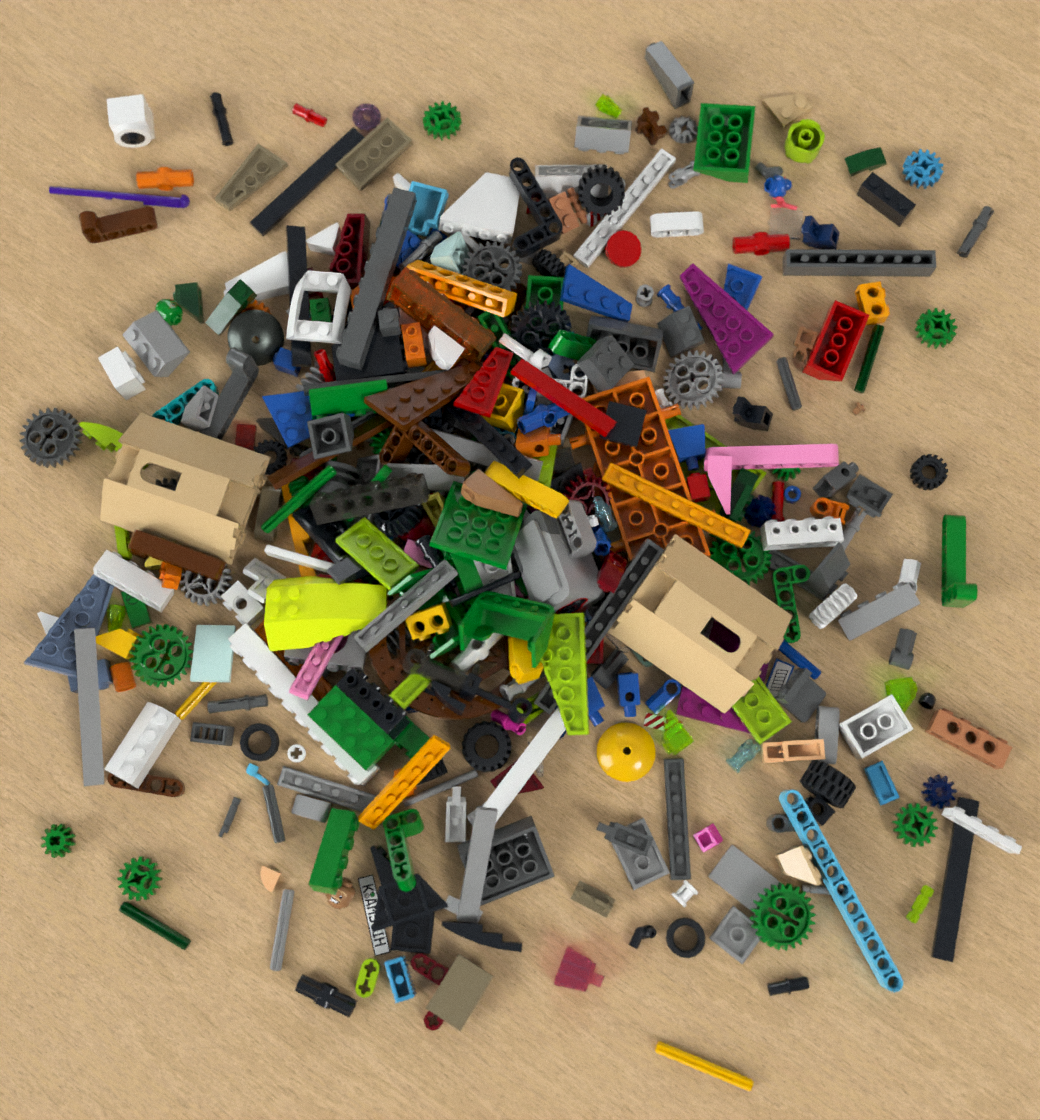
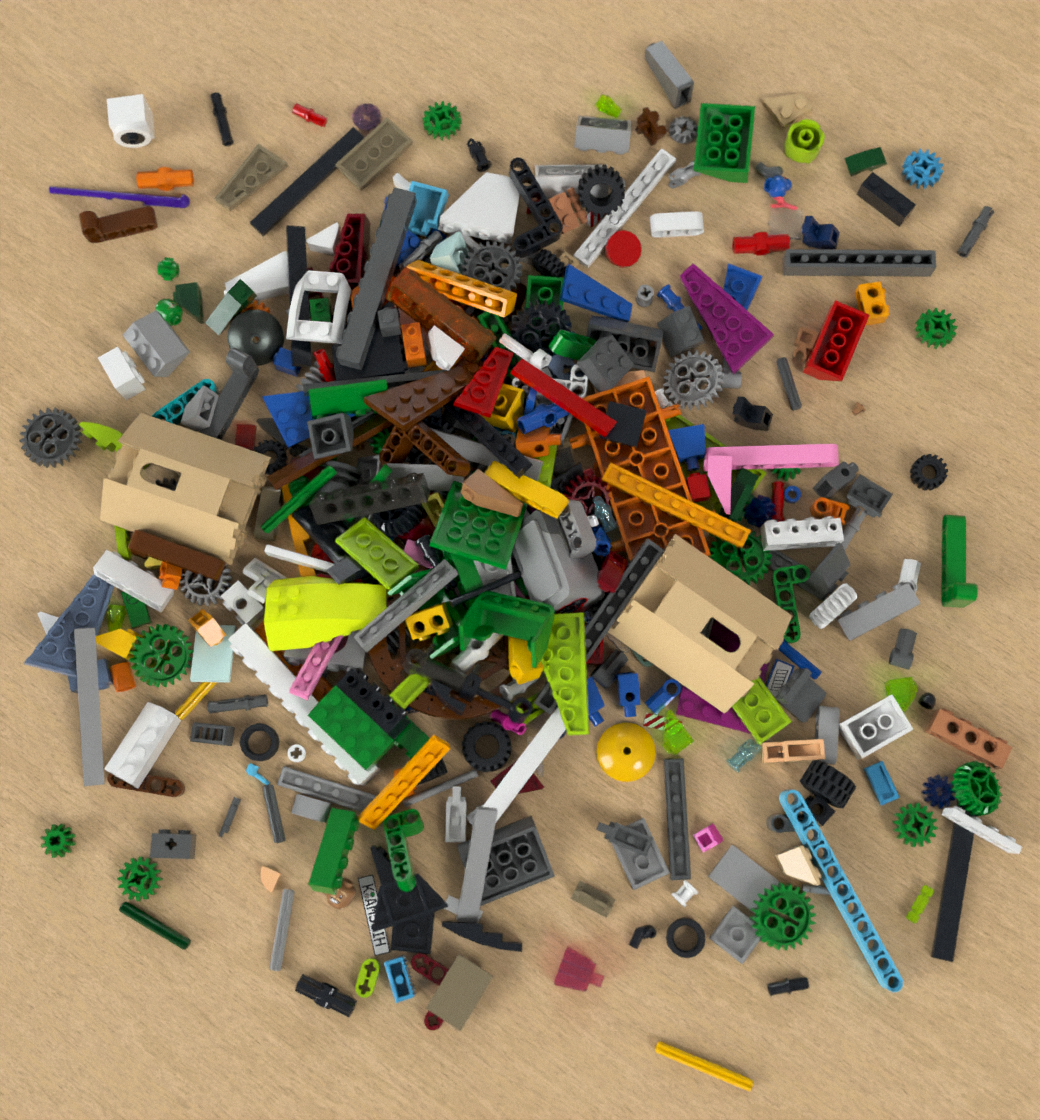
(161, 845): none -> dark grey brick
(168, 269): none -> green gear
(207, 628): none -> light orange slope
(478, 153): none -> black piece
(869, 359): dark green axle -> none
(976, 783): none -> green gear

